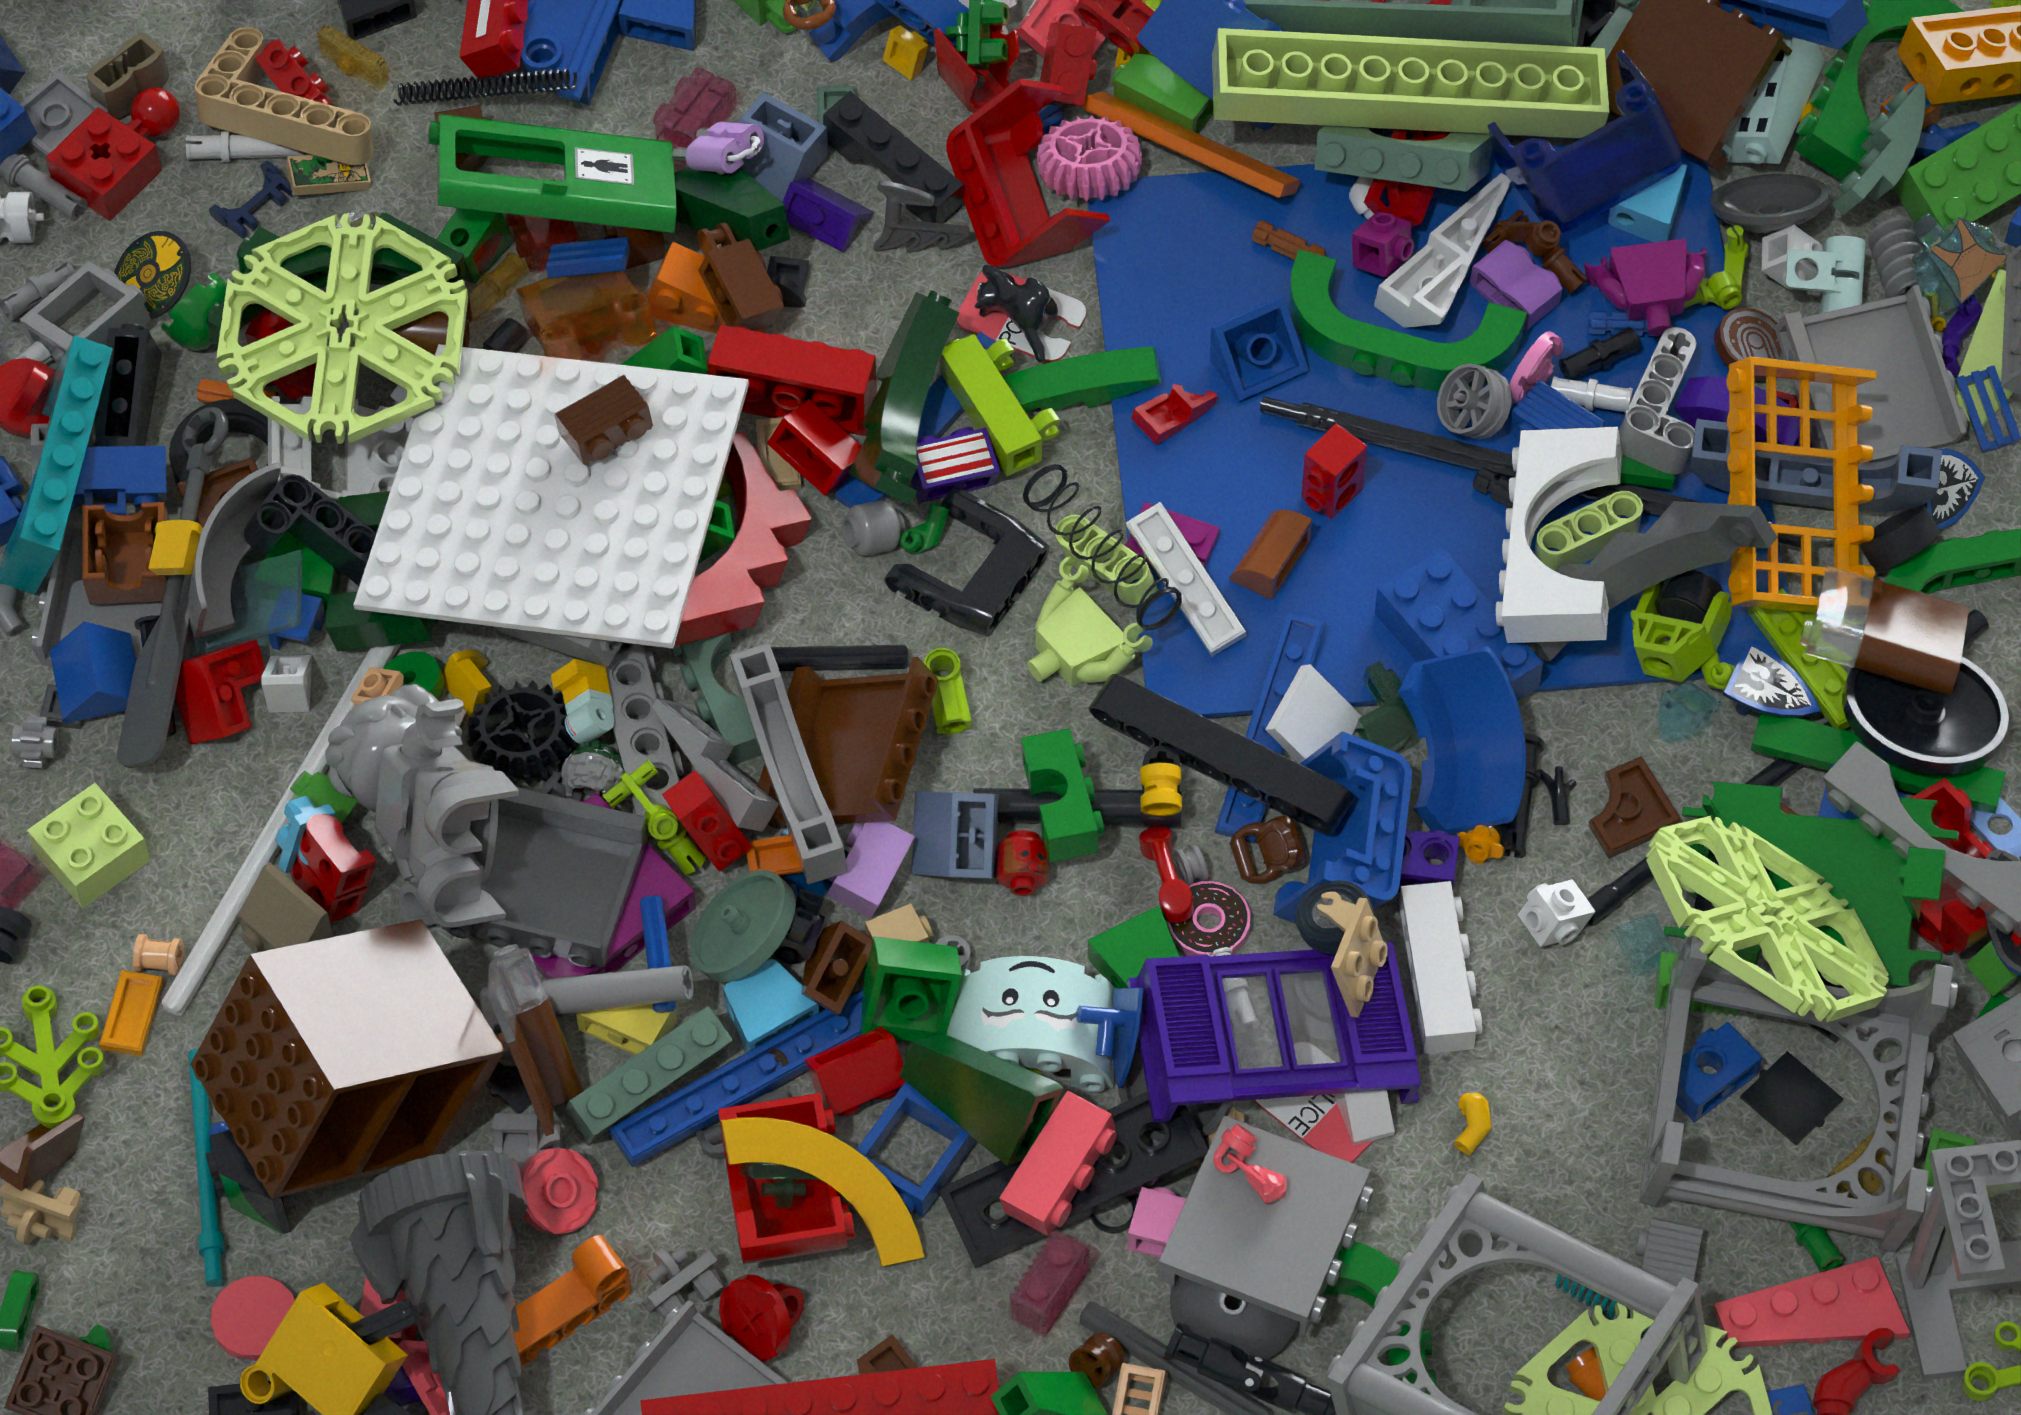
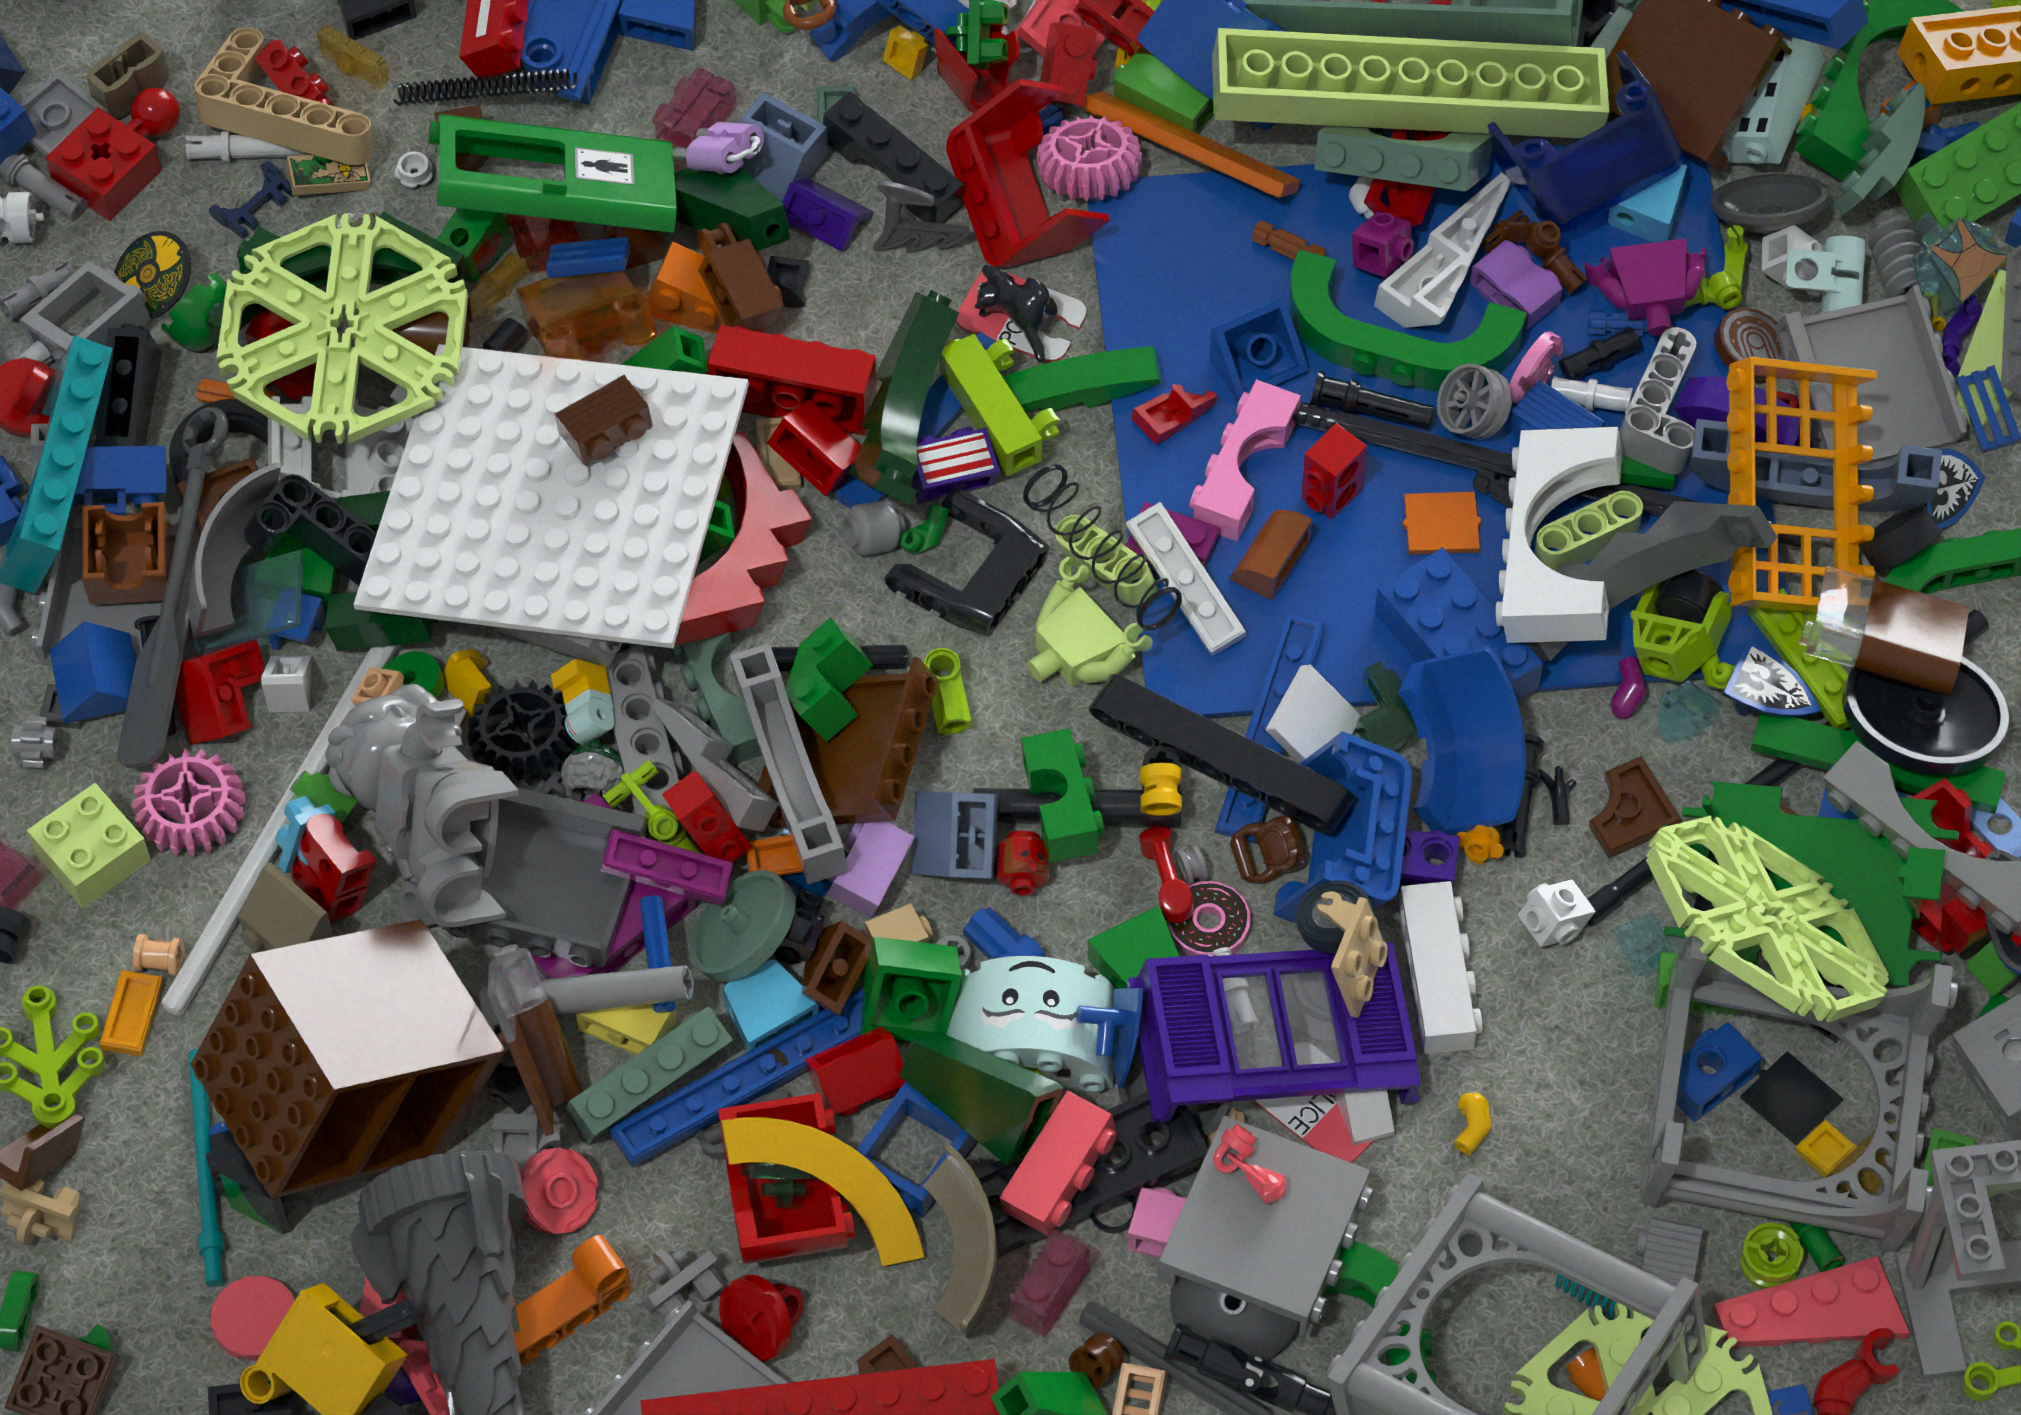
(157, 799): none -> bright pink gear
(175, 547): yellow tile -> none
(413, 161): none -> white plate
(666, 867): none -> magenta tile
(821, 671): none -> green brick
(974, 1242): none -> dark tan panel
(997, 938): none -> blue piece
(1260, 425): none -> bright pink arch
(1352, 397): none -> black pin
(1441, 521): none -> orange piece
(1631, 690): none -> magenta arm
(1775, 1239): none -> lime wheel
(1824, 1148): none -> yellow tile

